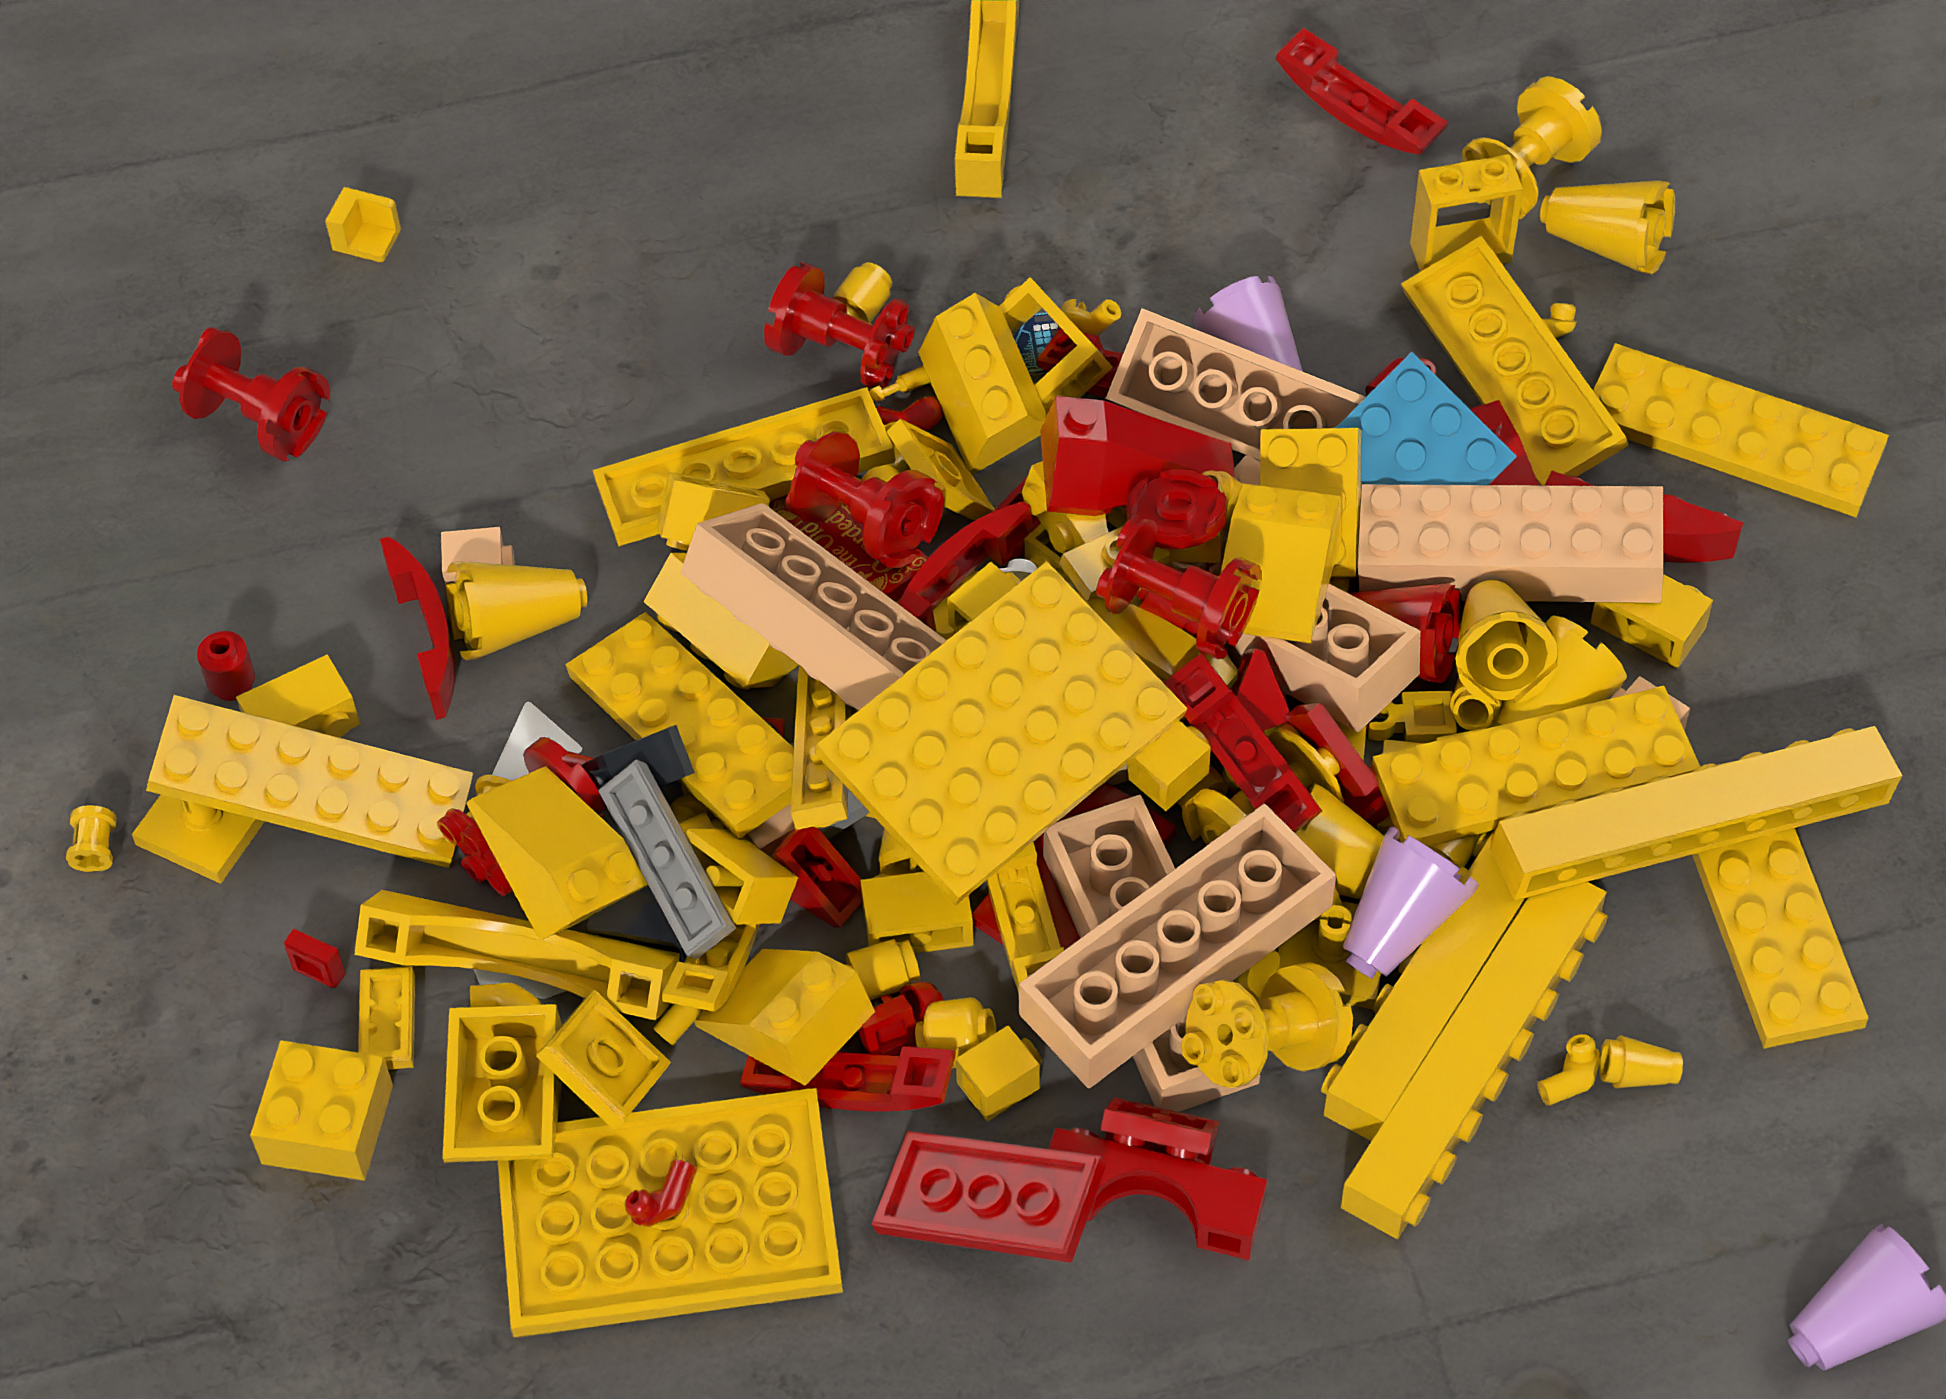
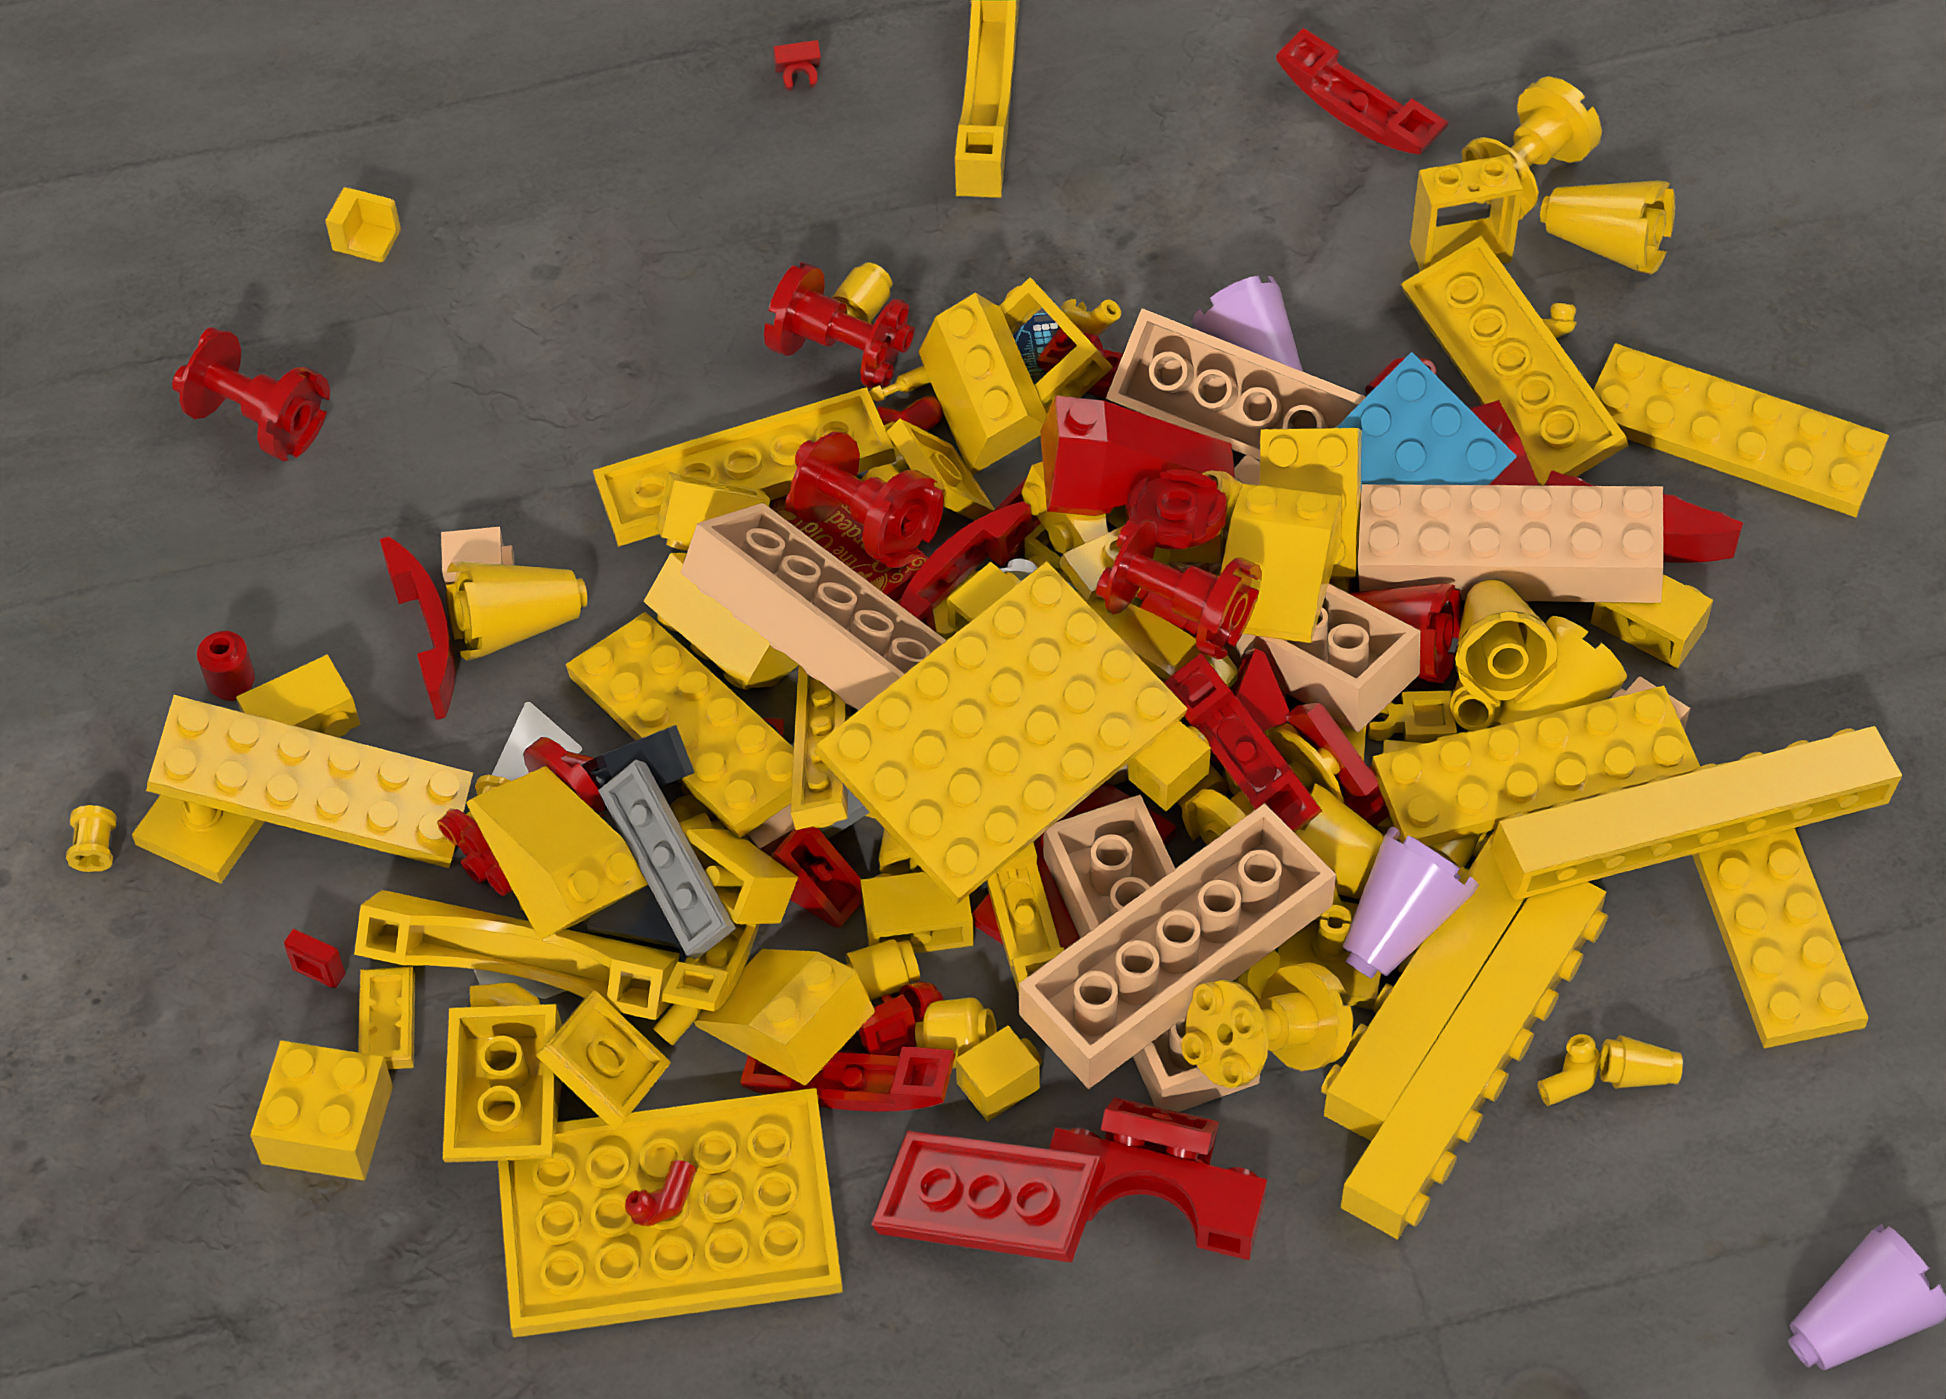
(797, 58): none -> red tile

